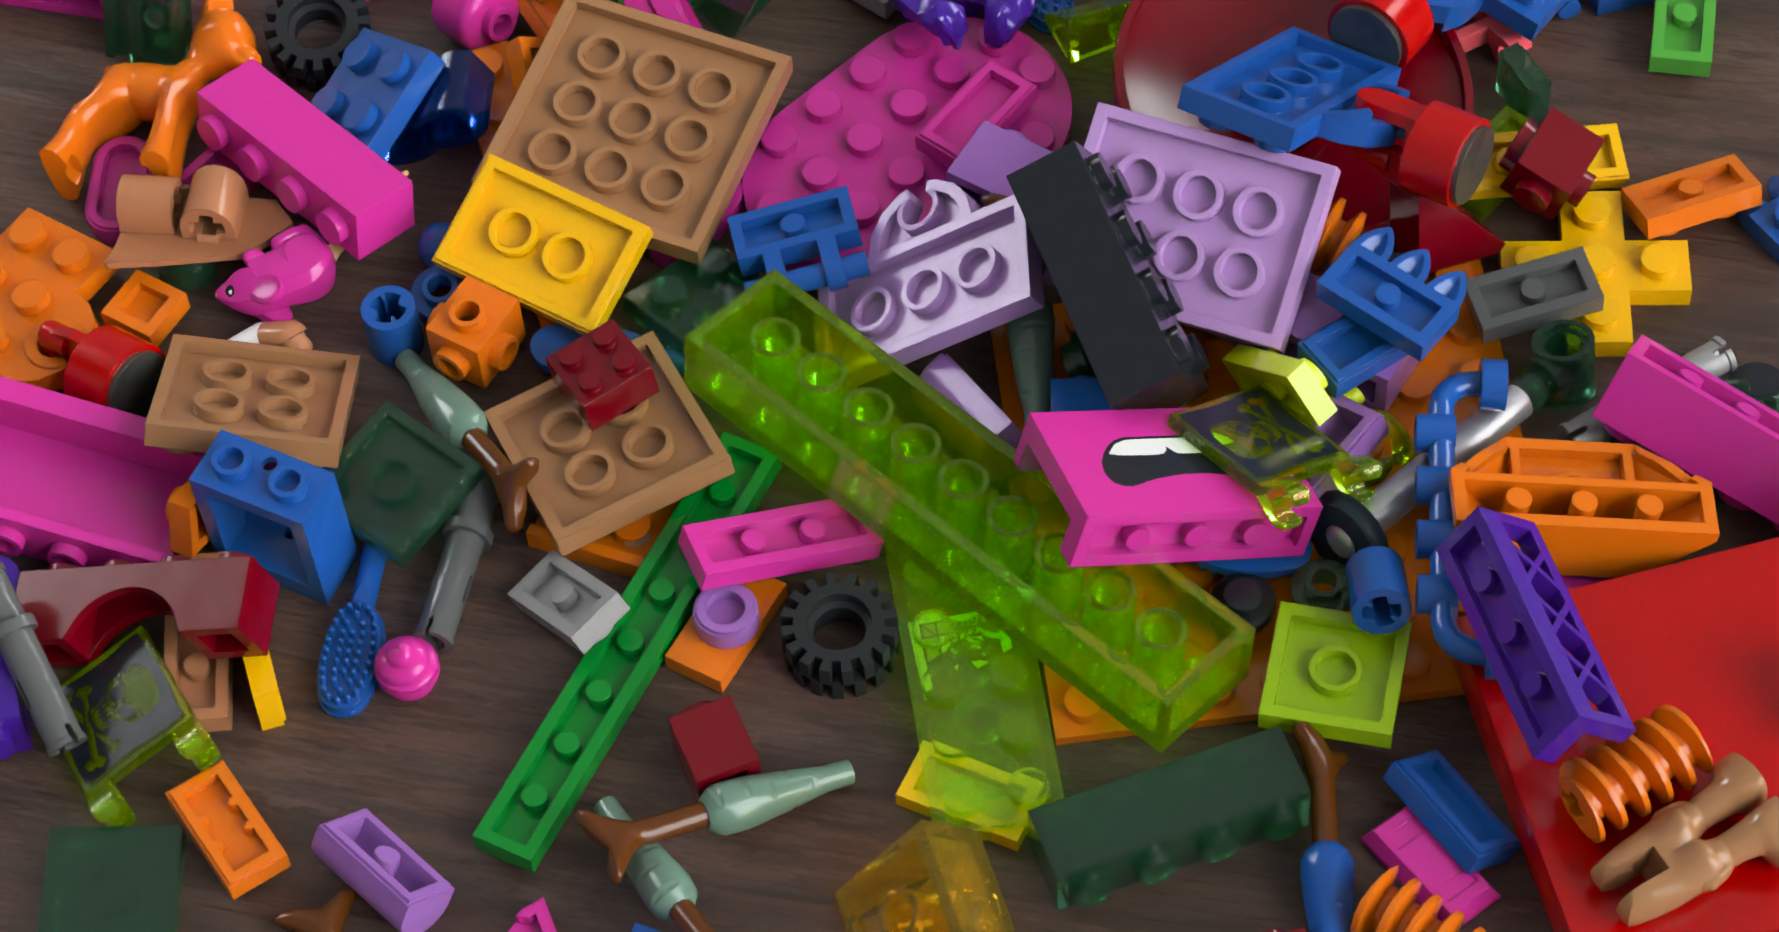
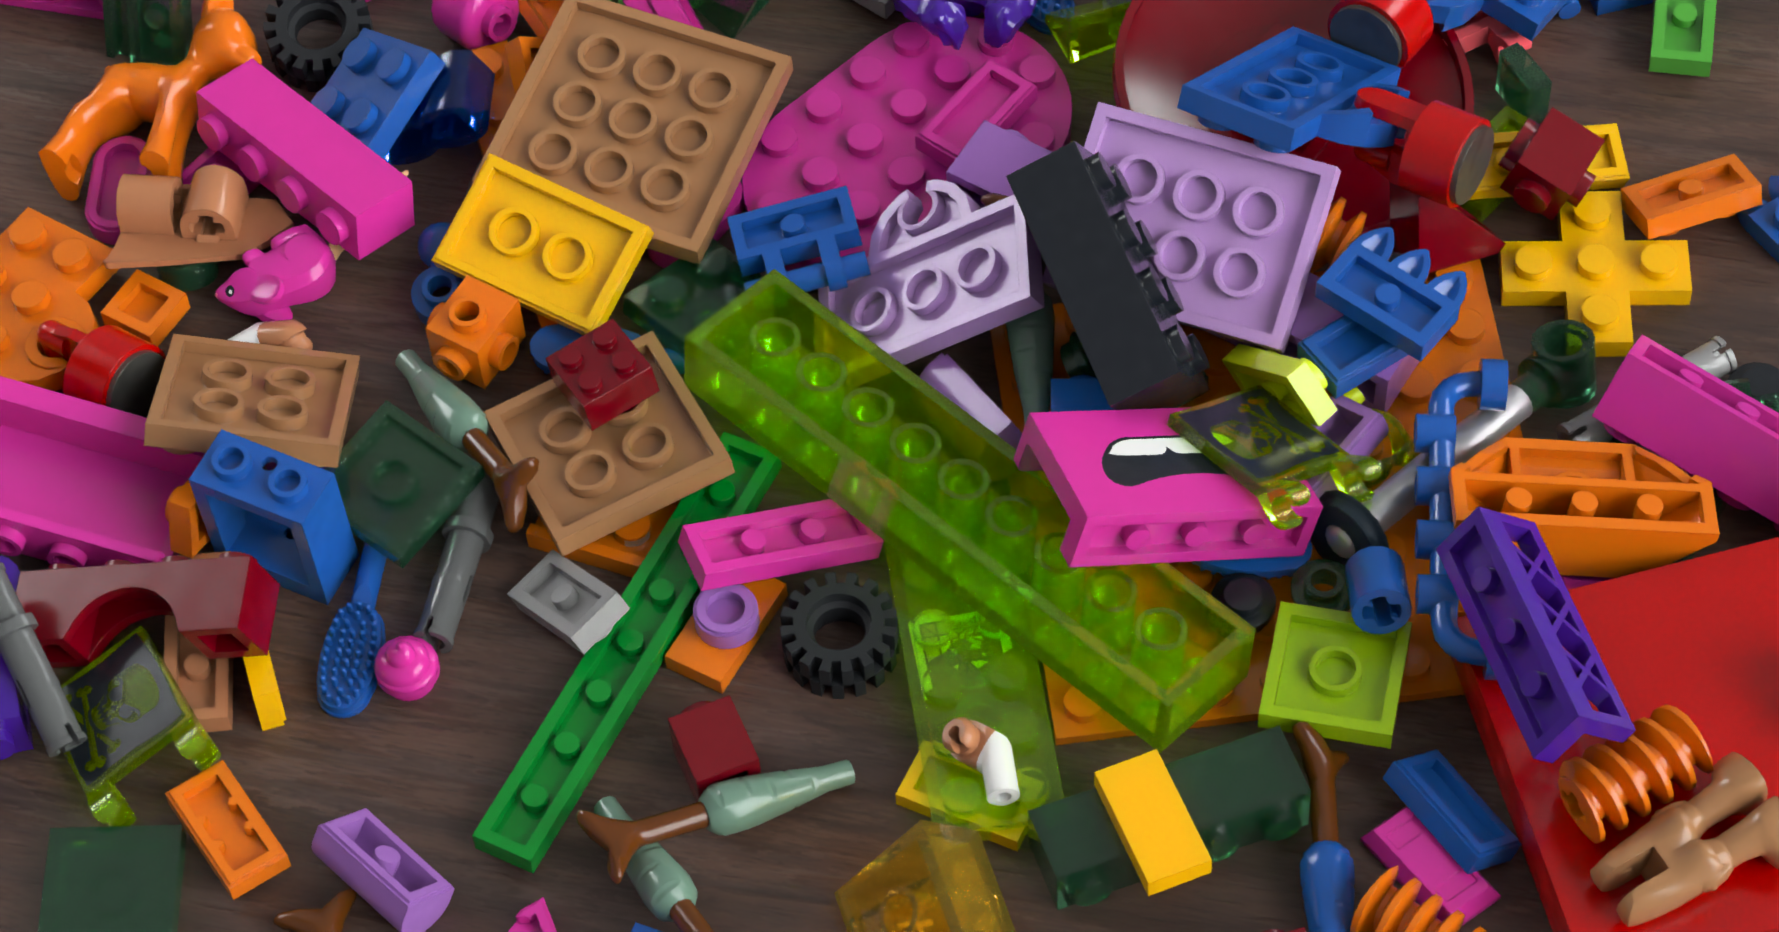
(391, 323): blue gear -> none
(986, 753): none -> arm
(1152, 822): none -> yellow tile
(1533, 294): dark grey plate -> none

